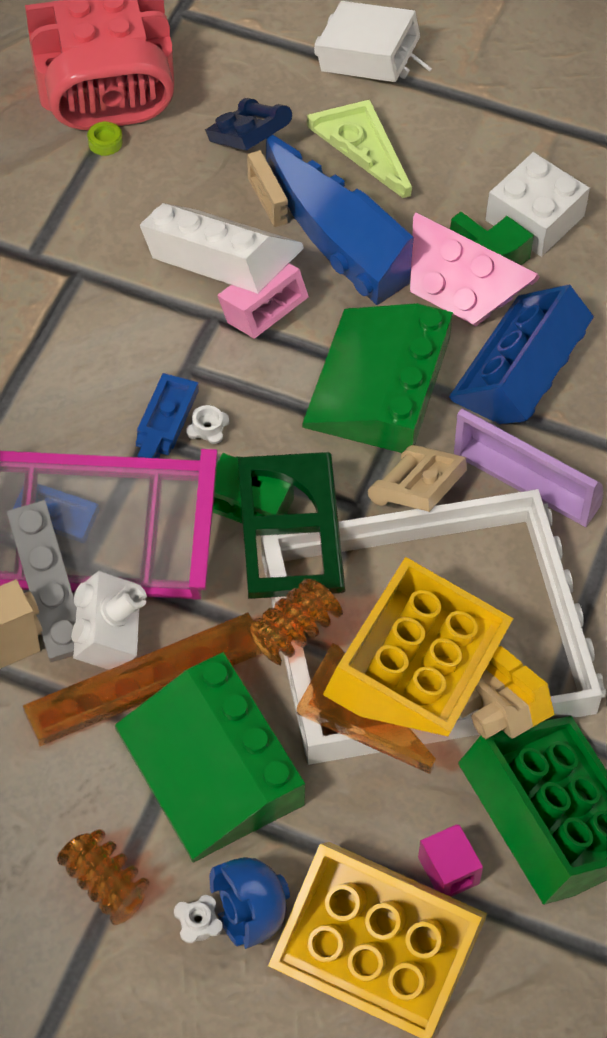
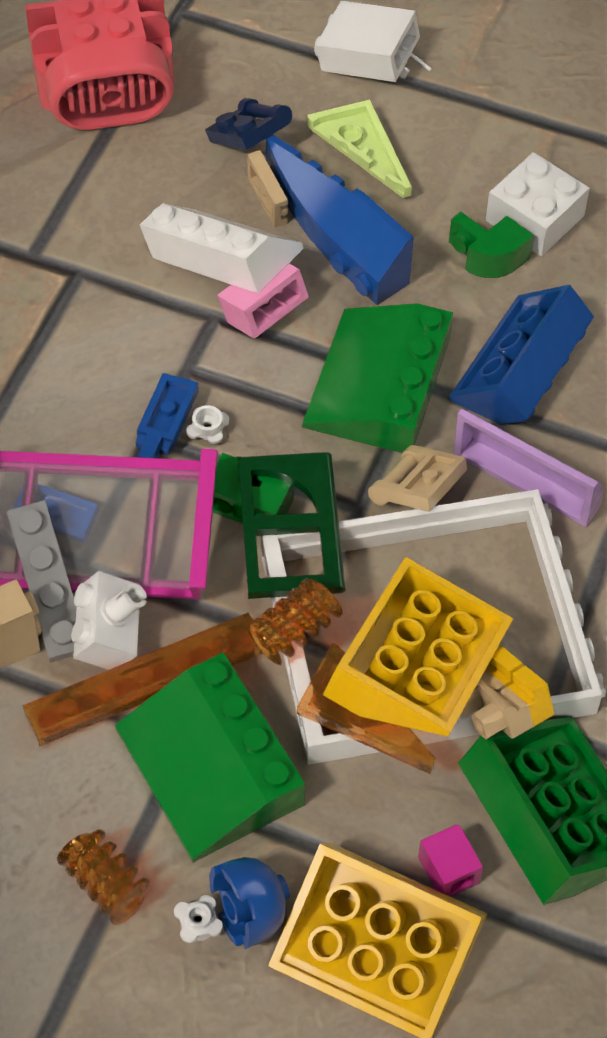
(105, 138): lime tile -> none
(462, 273): bright pink wing -> none

